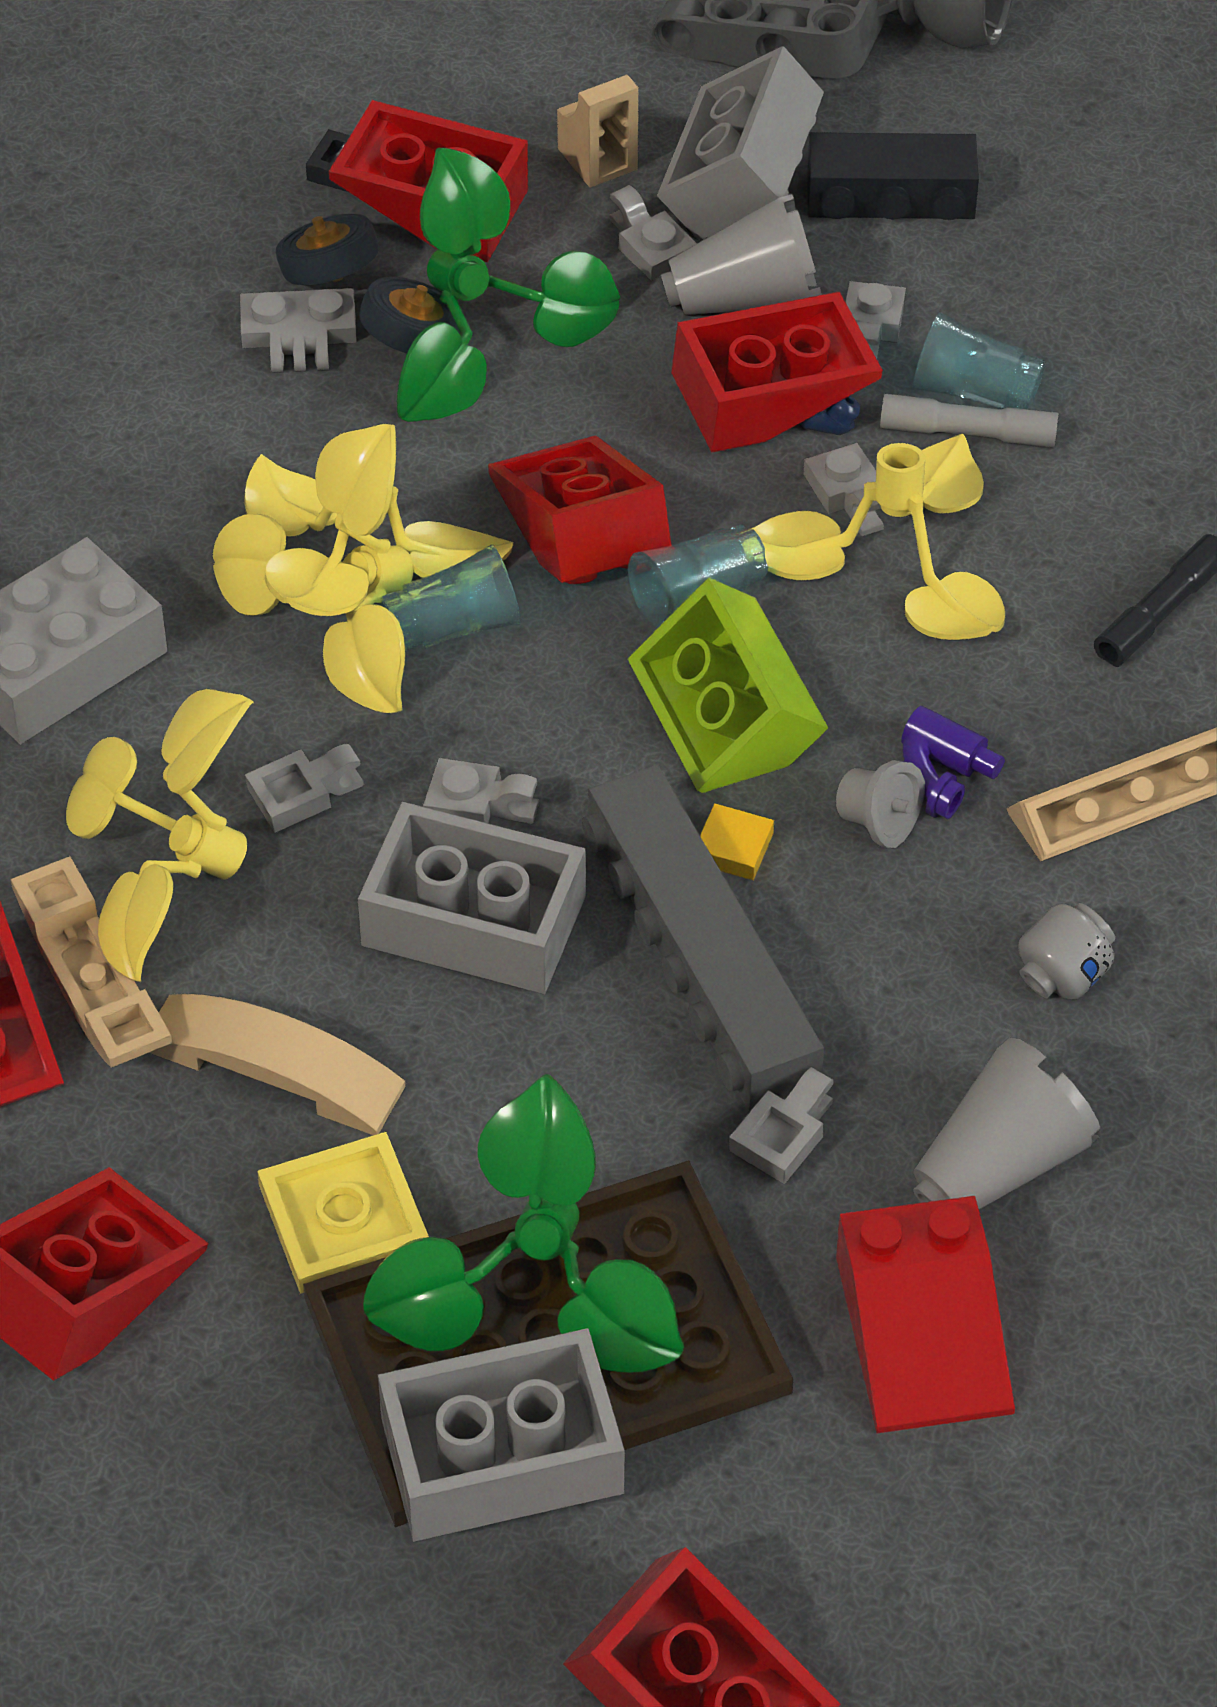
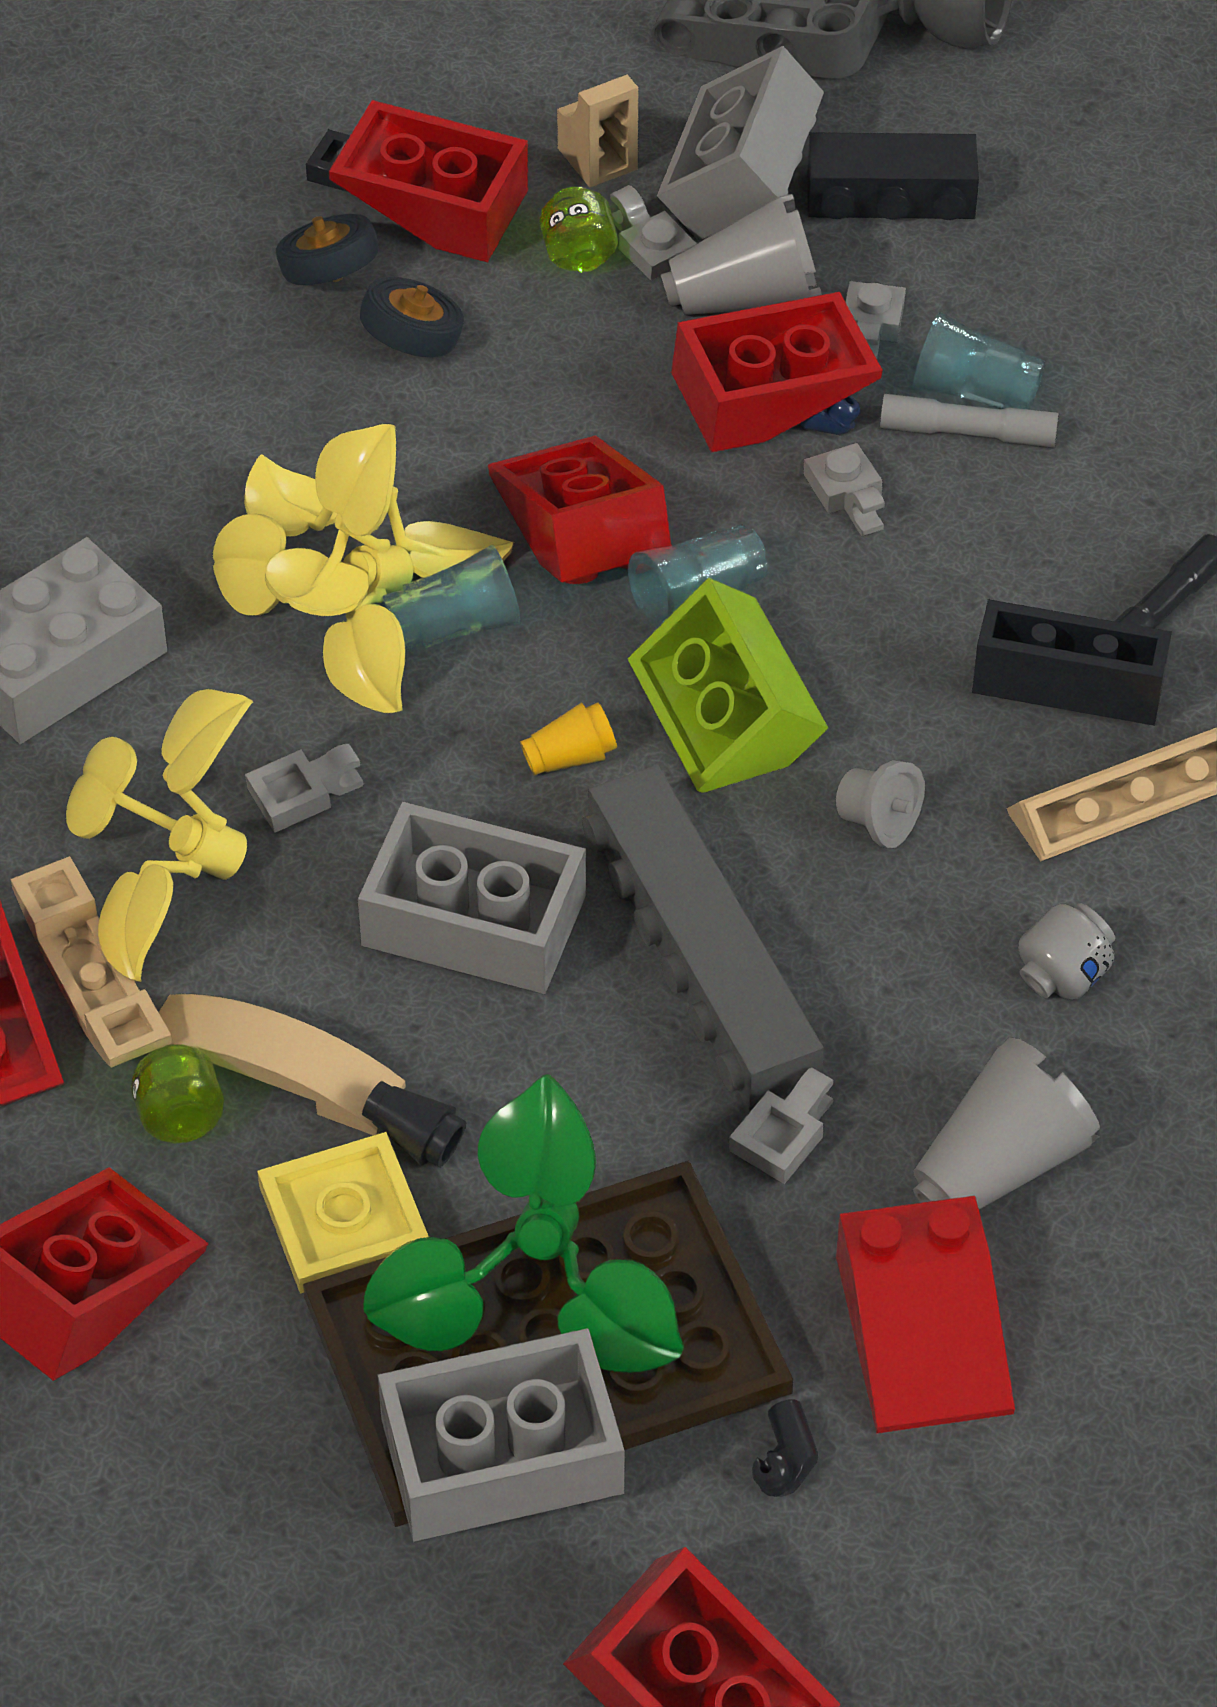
(177, 1093): none -> clear neon green head
(298, 324): light grey hinge -> none
(415, 1123): none -> black cone
(459, 208): green plant -> none
(478, 792): light grey plate -> none
(570, 740): none -> yellow cone
(577, 227): none -> clear neon green head
(737, 840): yellow tile -> none
(792, 1457): none -> black arm
(907, 479): light yellow plant -> none
(951, 745): dark purple plant -> none
(1071, 662): none -> black brick

